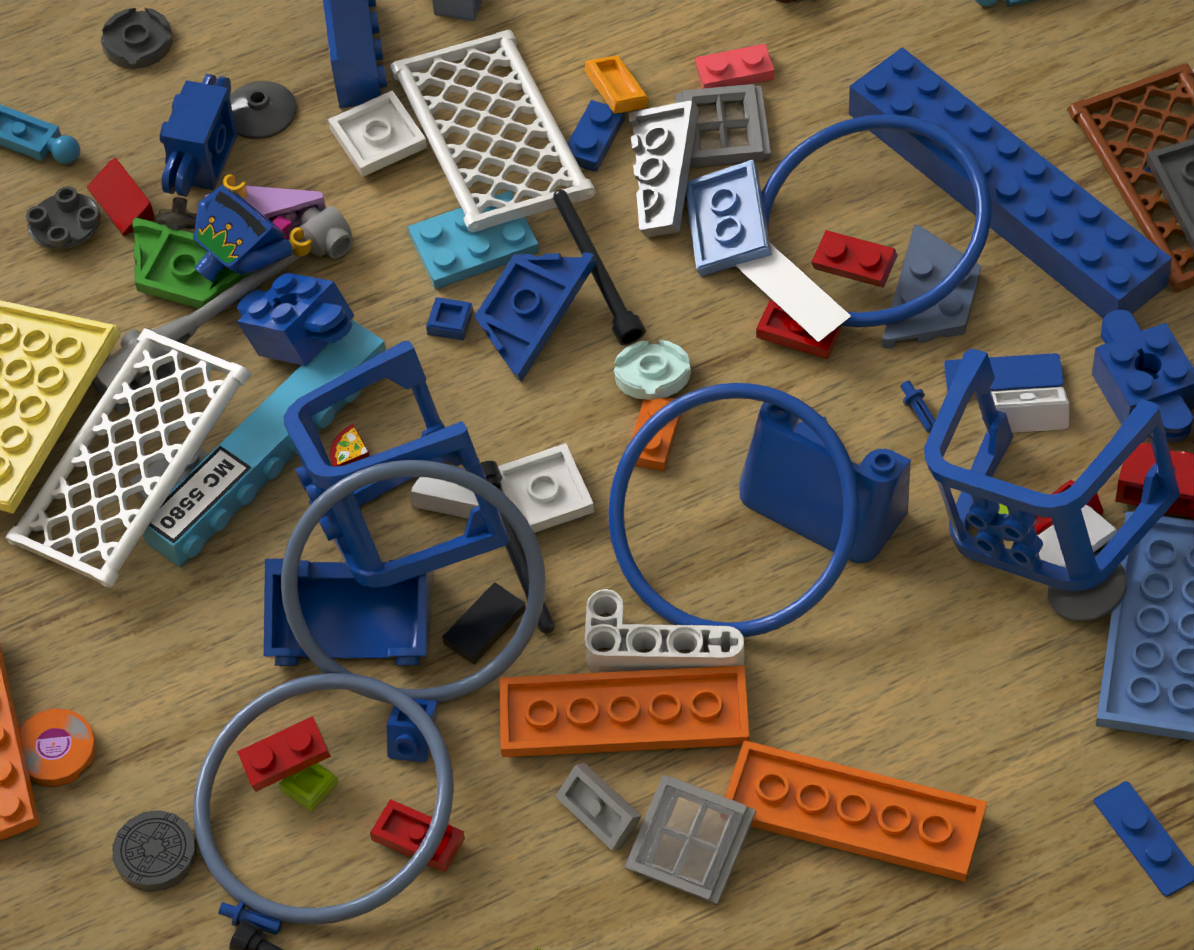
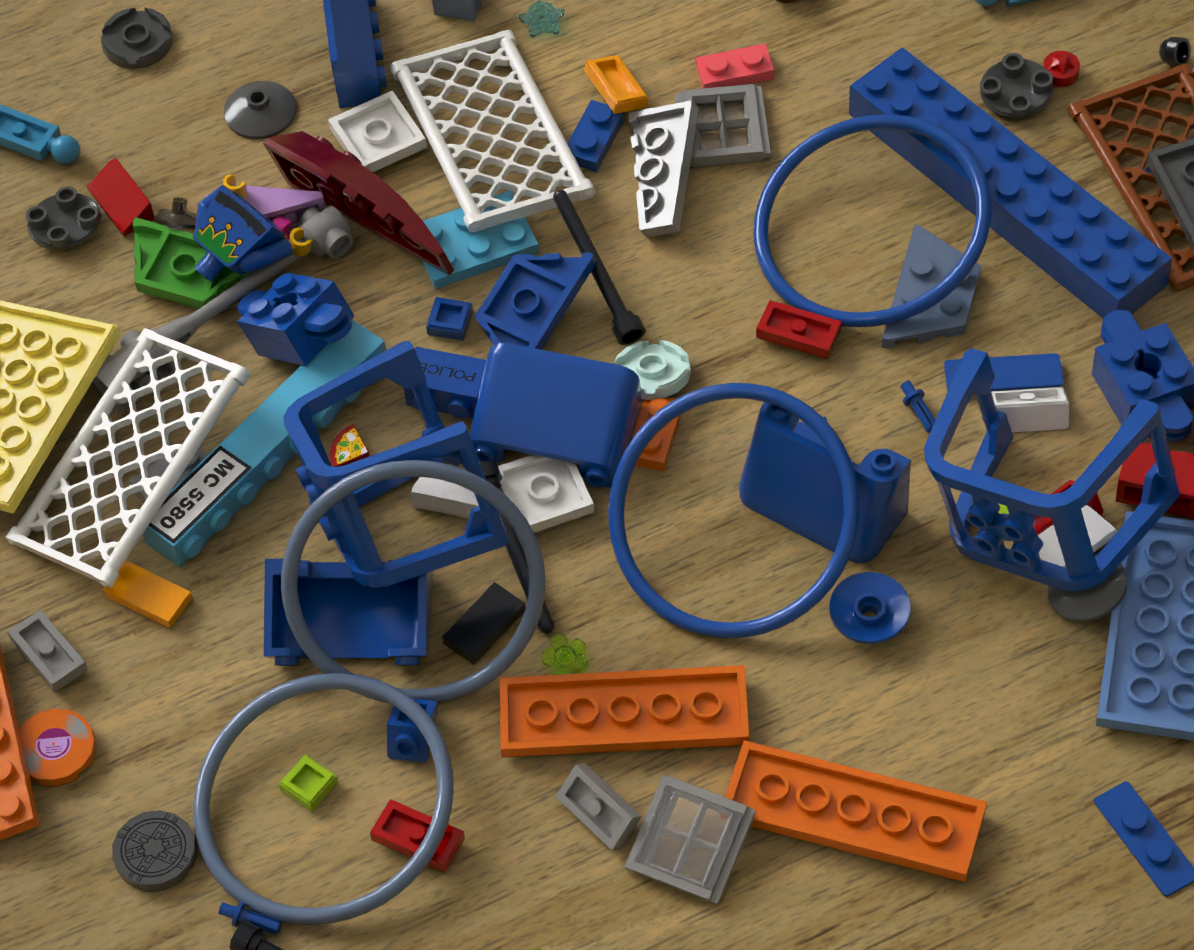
(47, 651): none -> light grey plate
(149, 594): none -> light orange tile
(198, 135): blue brick -> none
(284, 754): red plate -> none
(355, 192): none -> dark red wedge
(451, 380): none -> blue brick
(540, 10): none -> clear light blue plate
(556, 409): none -> blue windscreen
(565, 656): none -> clear neon green plant
(723, 643): white beam -> none
(727, 218): medium blue tile -> none
(795, 293): white sticker -> none
(854, 258): red plate -> none
(873, 594): none -> blue dish
(1016, 87): none -> dark grey dish
(1063, 67): none -> red tile
(1175, 51): none -> black hinge

